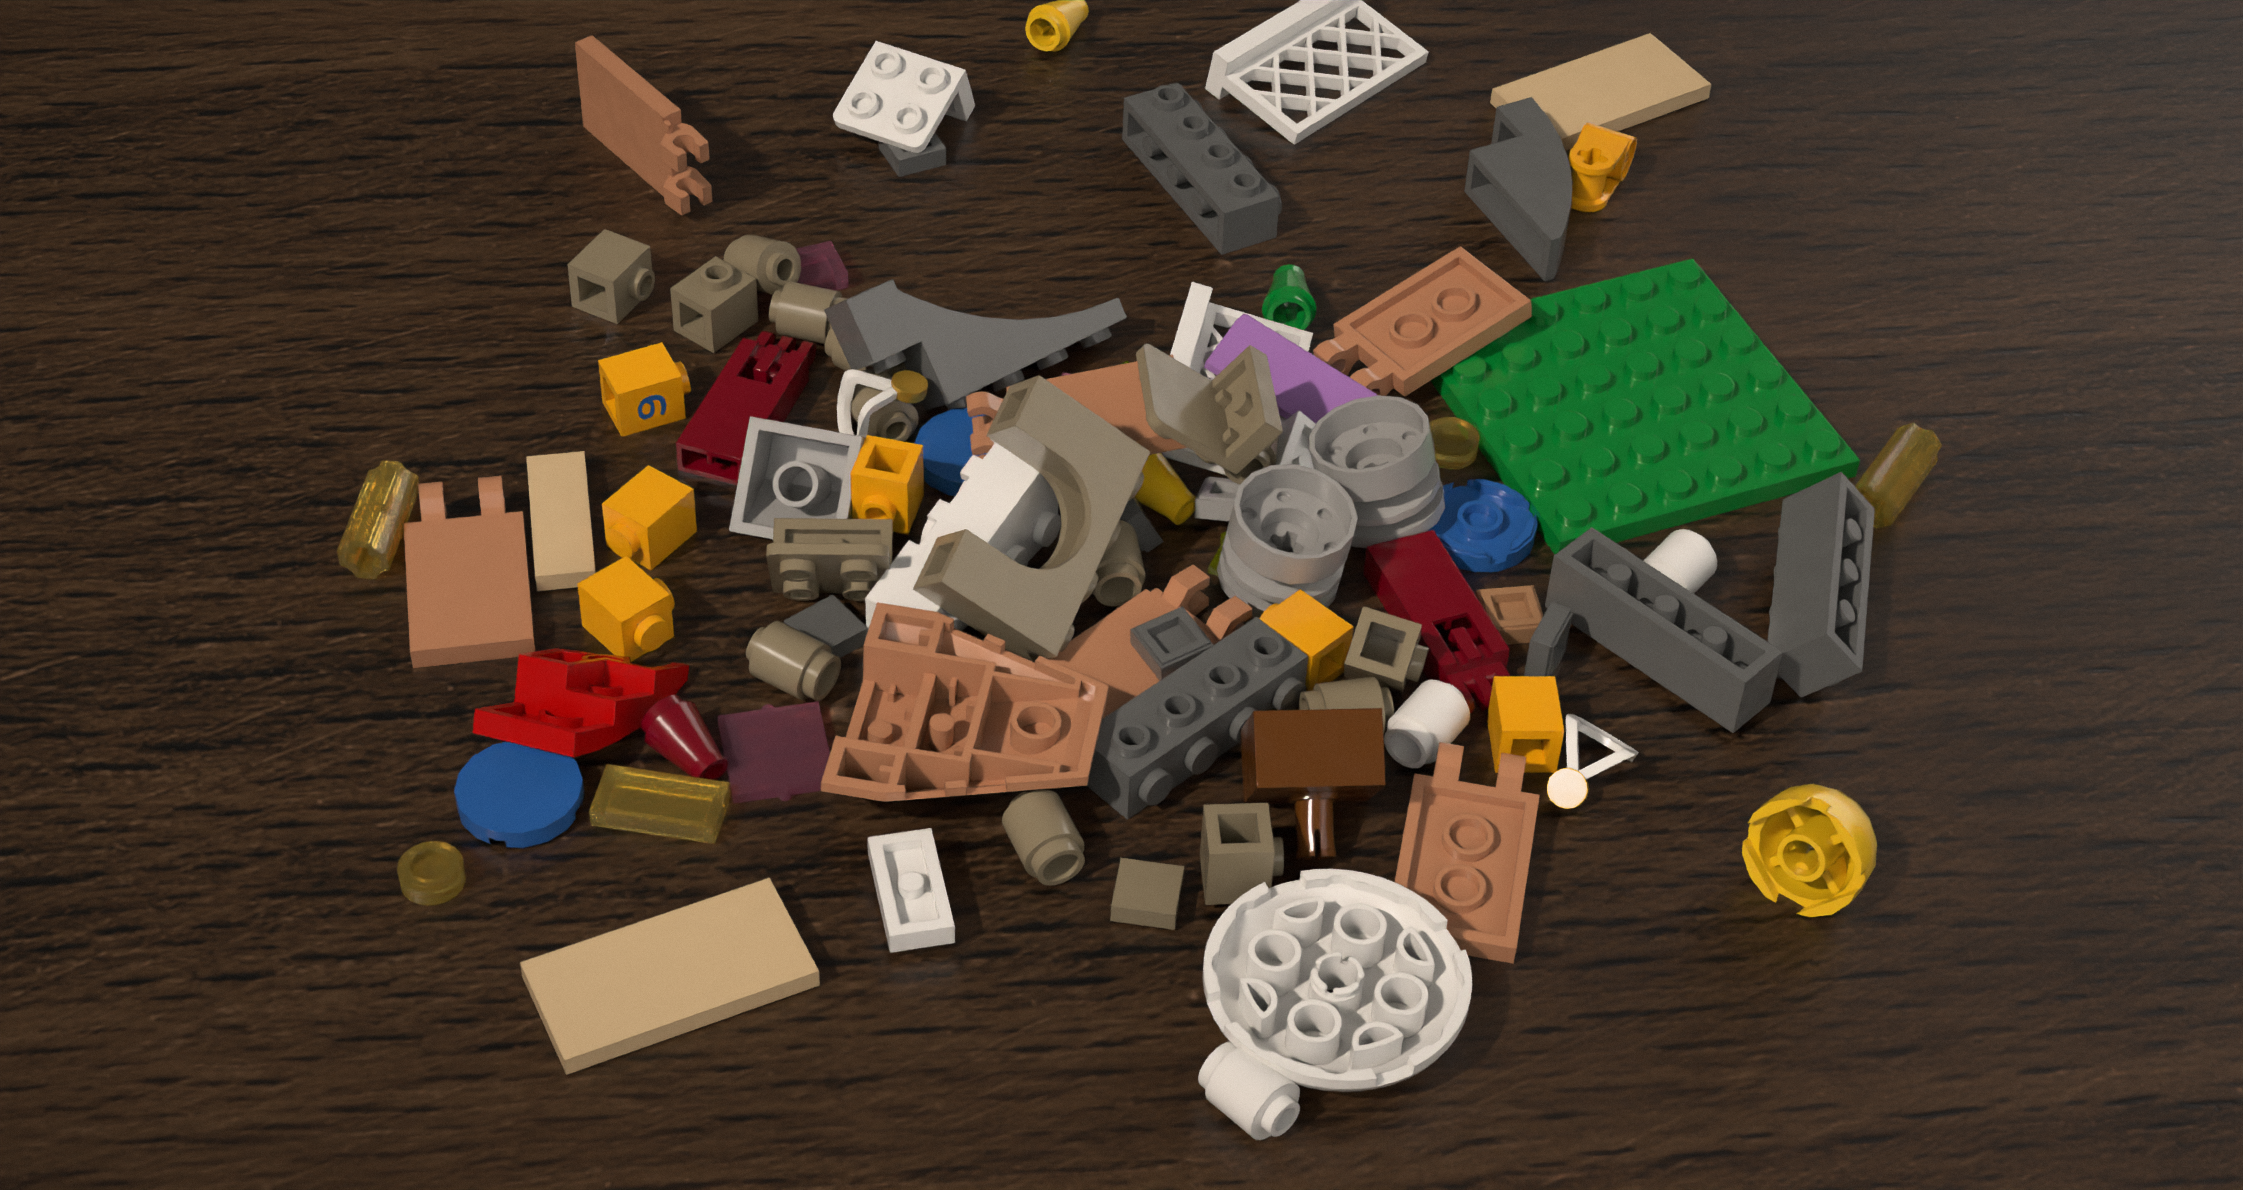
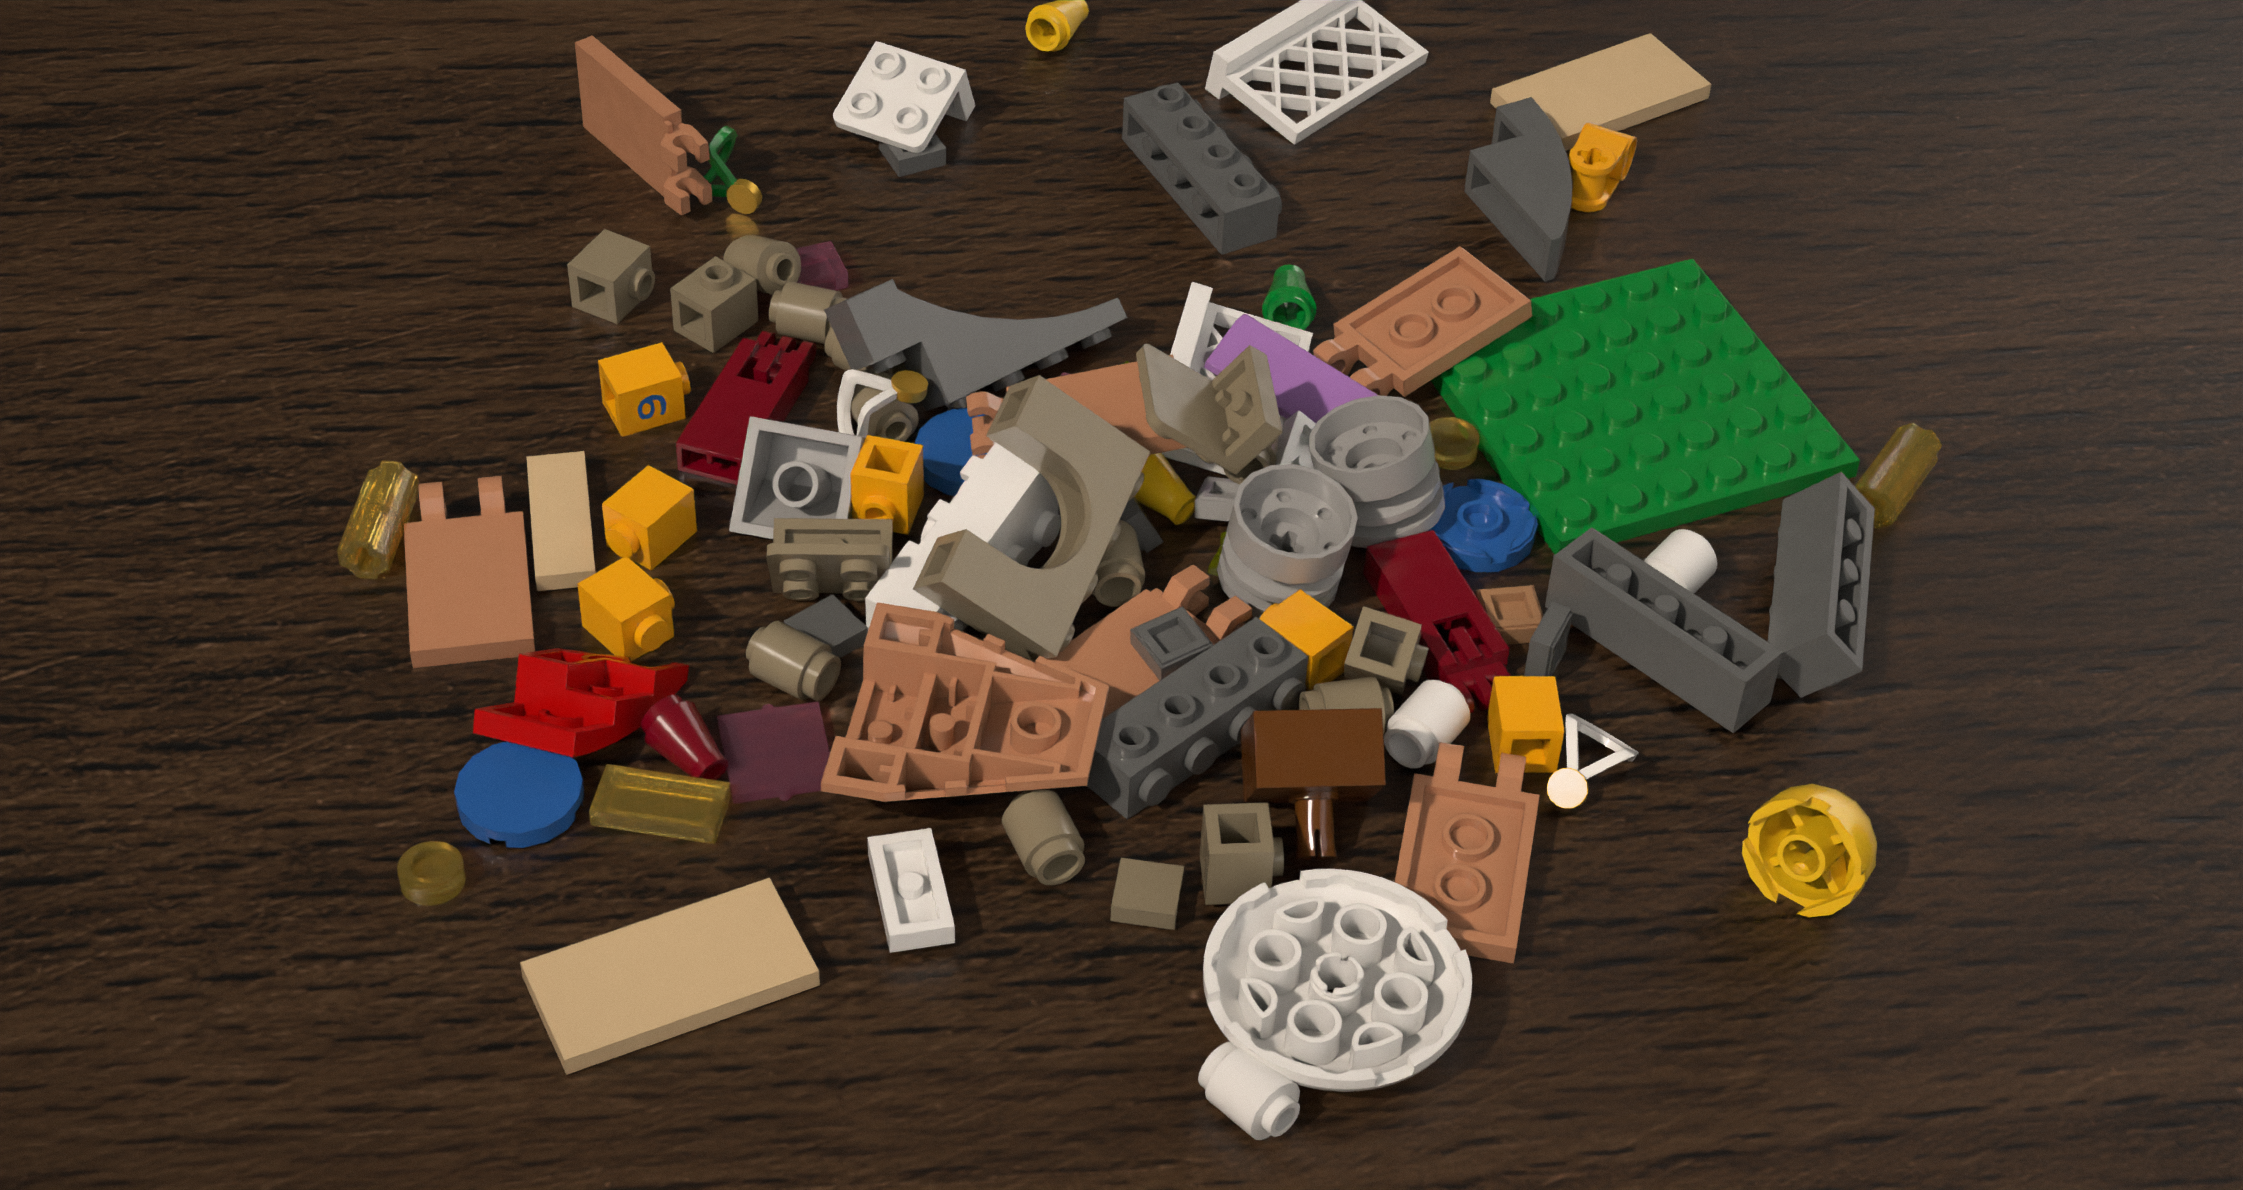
(740, 193): none -> piece

